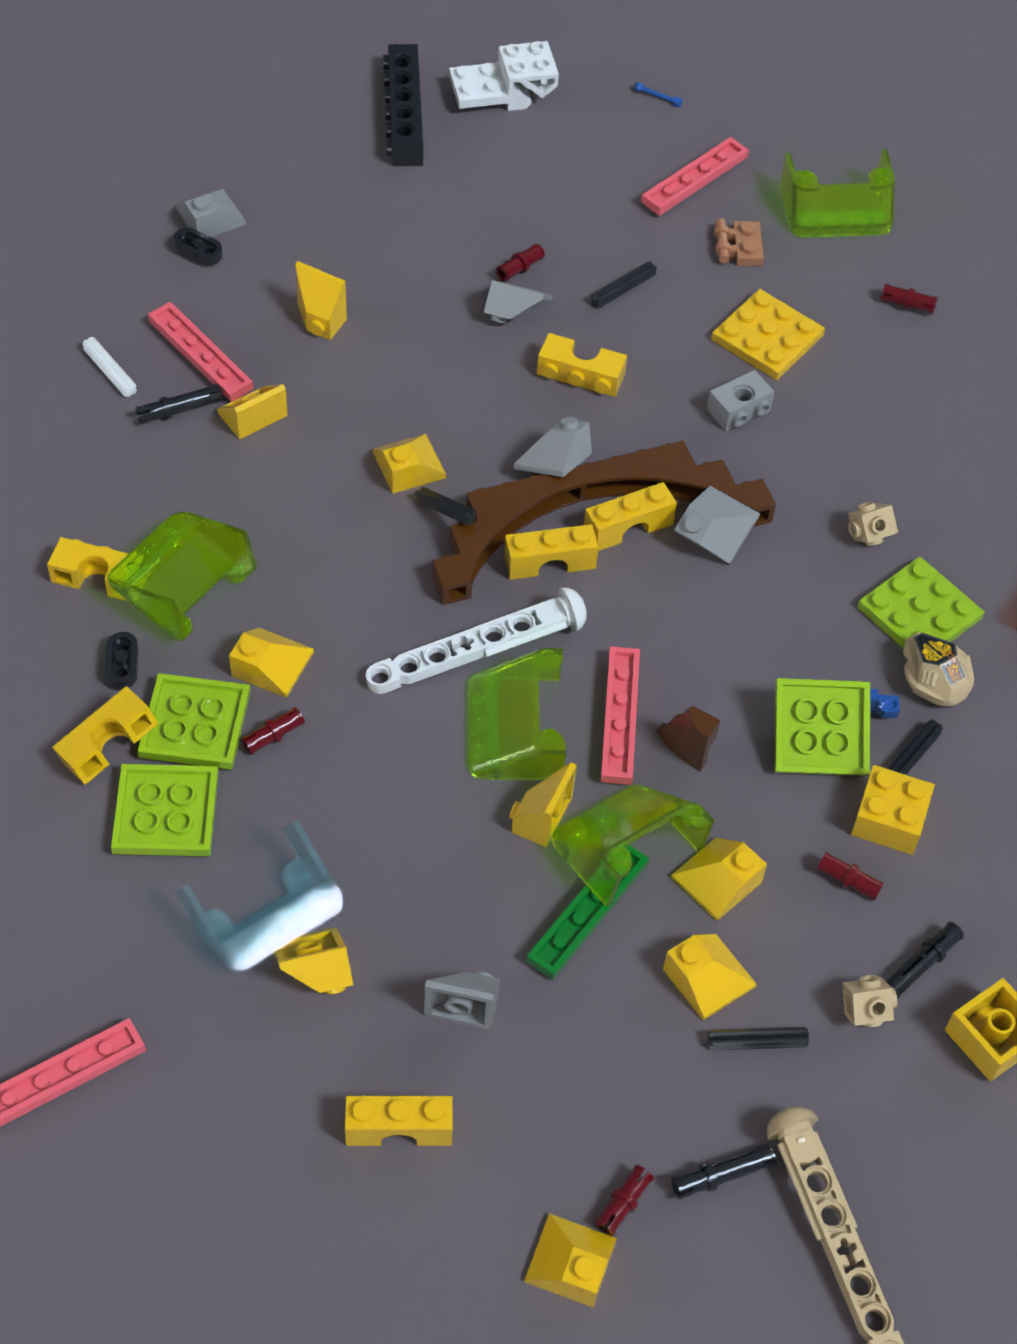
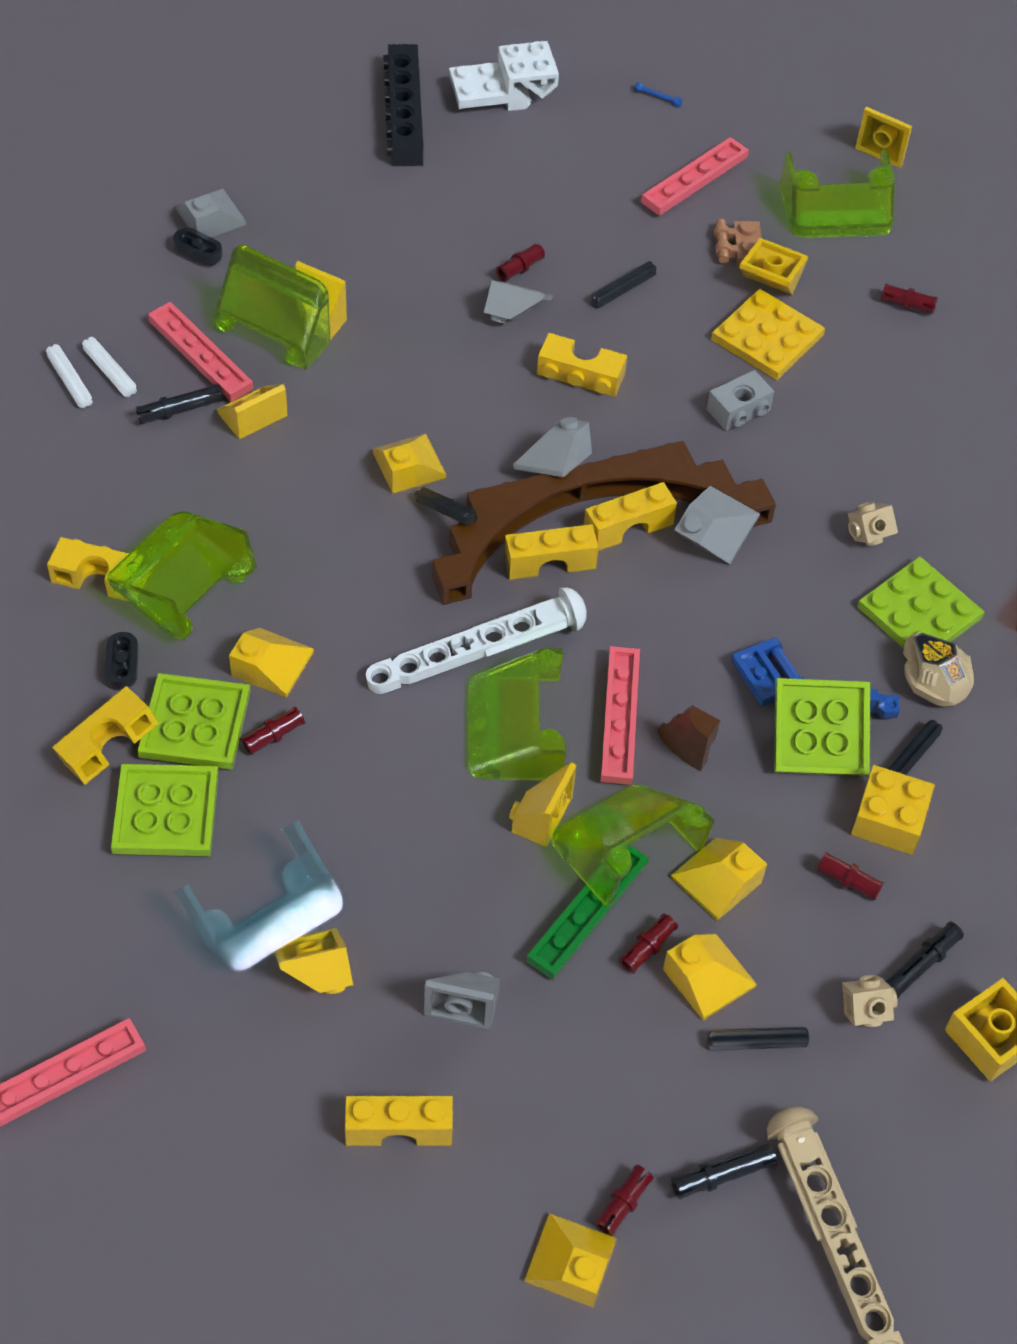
(69, 376): none -> white axle
(276, 304): none -> clear neon green windscreen
(648, 943): none -> dark red pin
(759, 671): none -> blue plate
(774, 265): none -> yellow slope
(882, 133): none -> yellow slope

